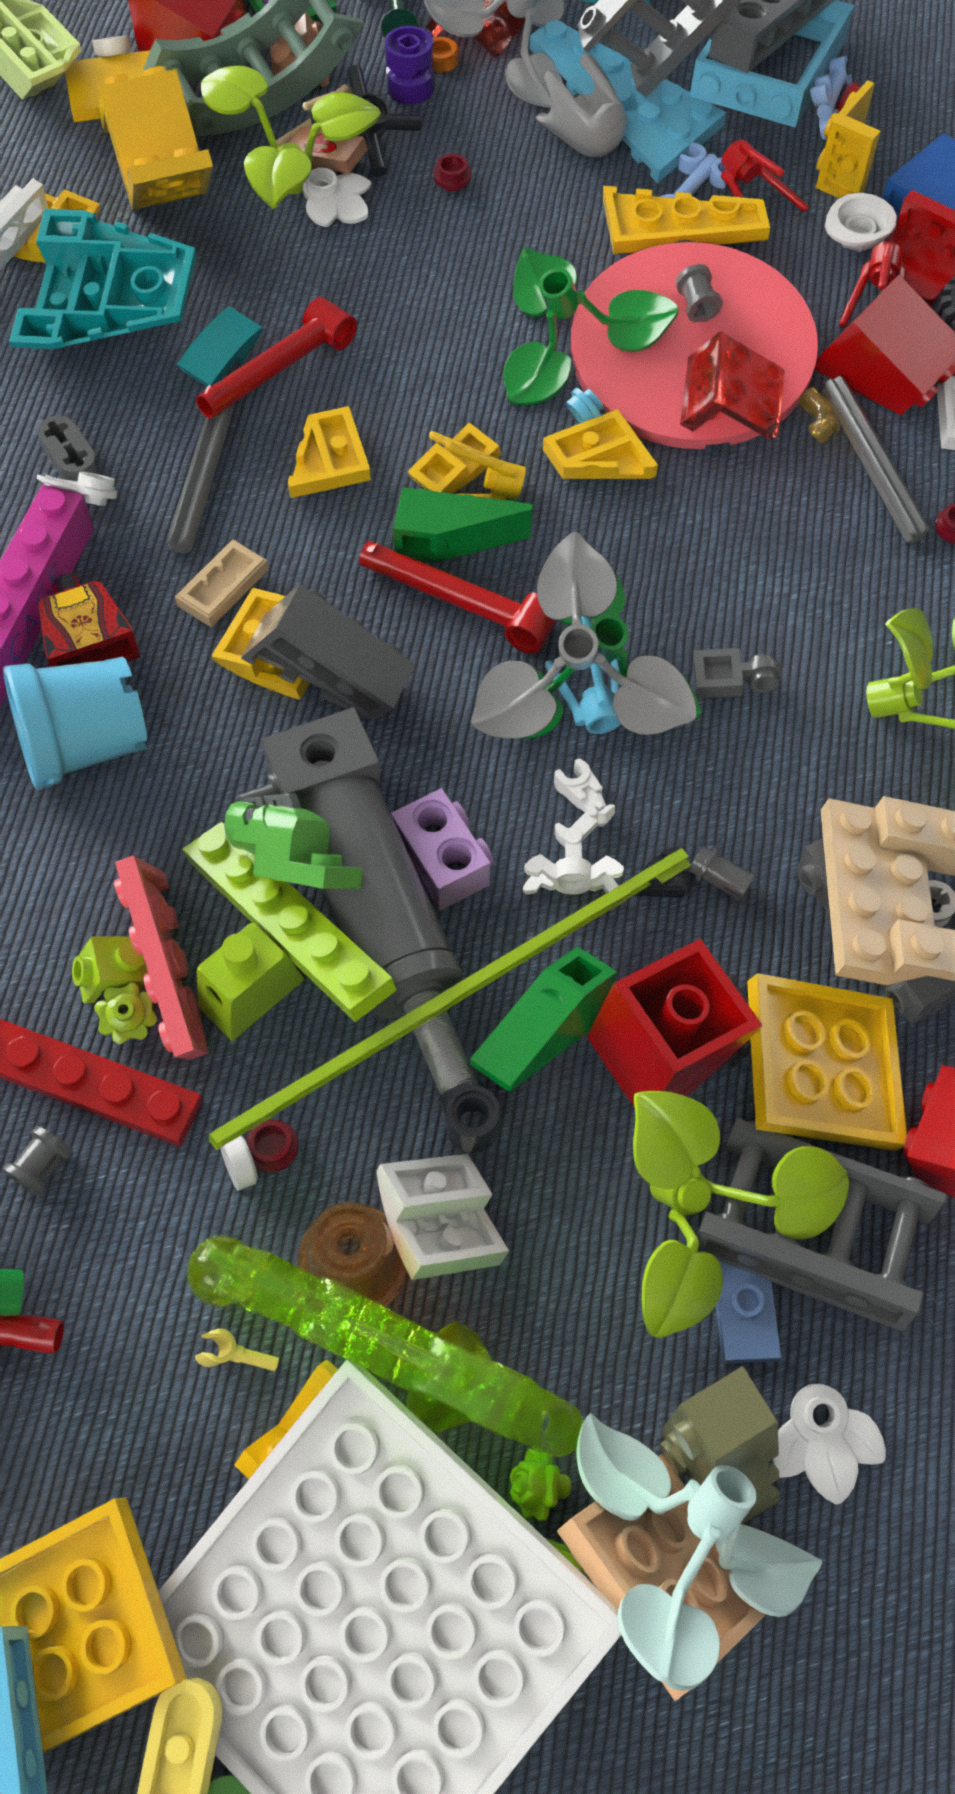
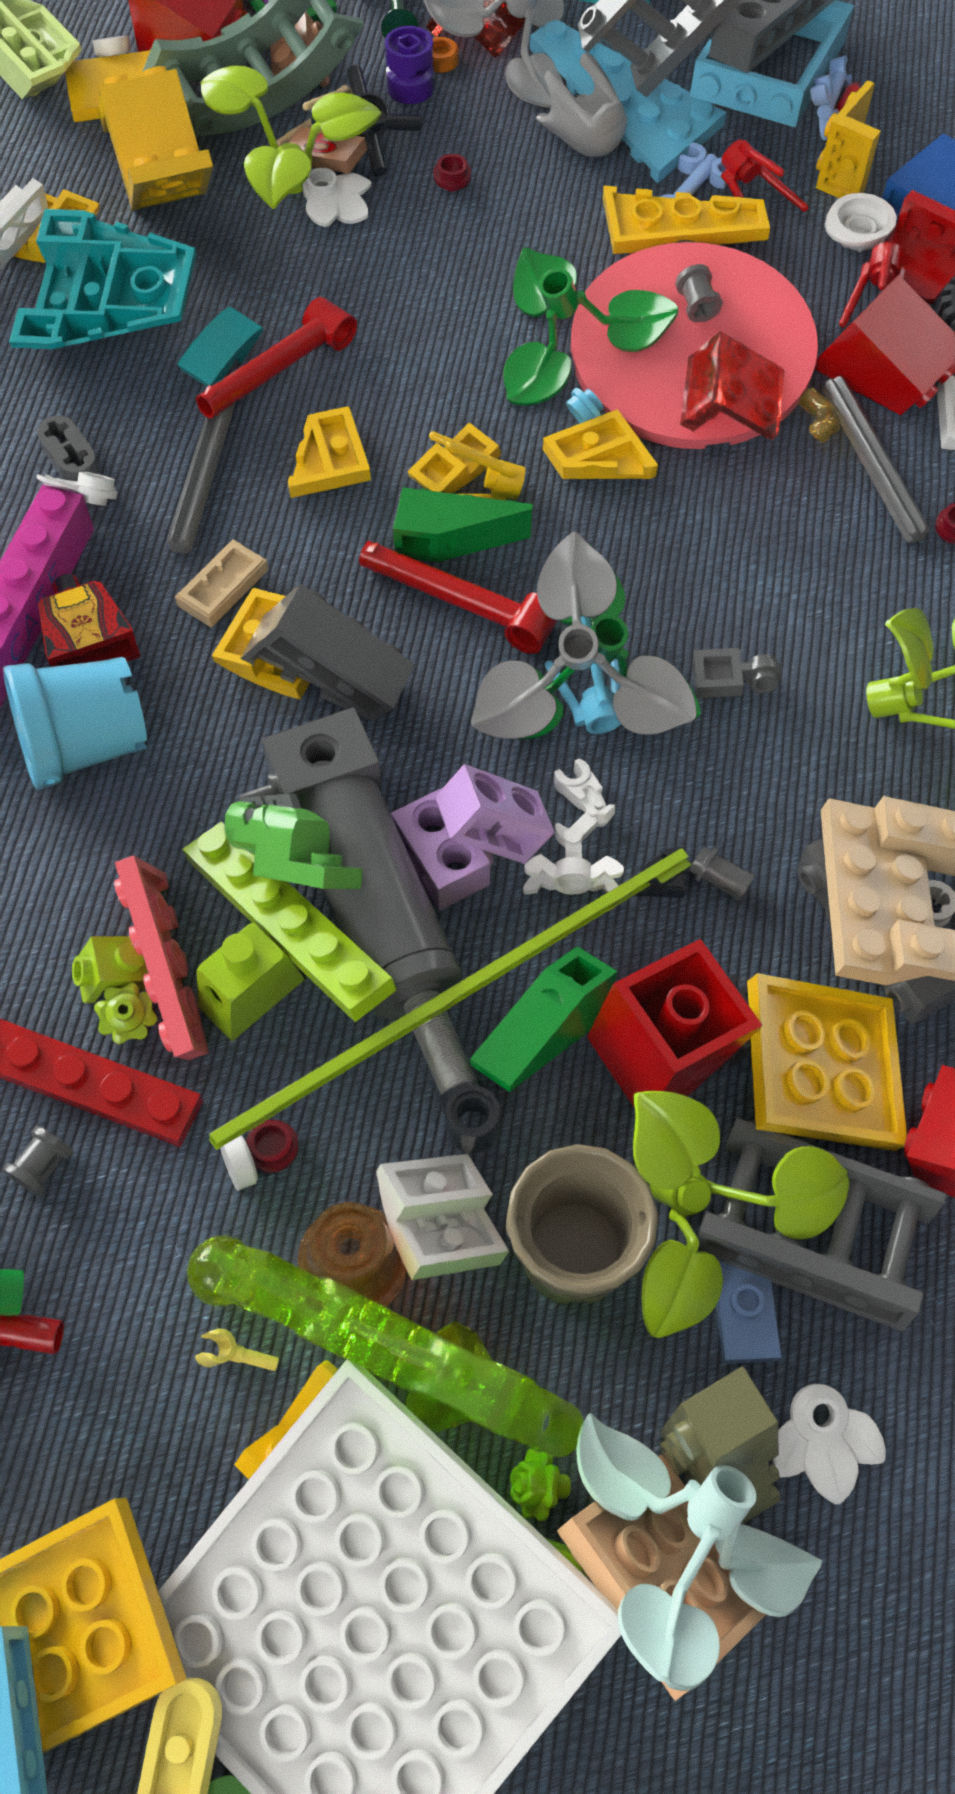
(494, 814): none -> lavender brick
(581, 1223): none -> dark tan piece

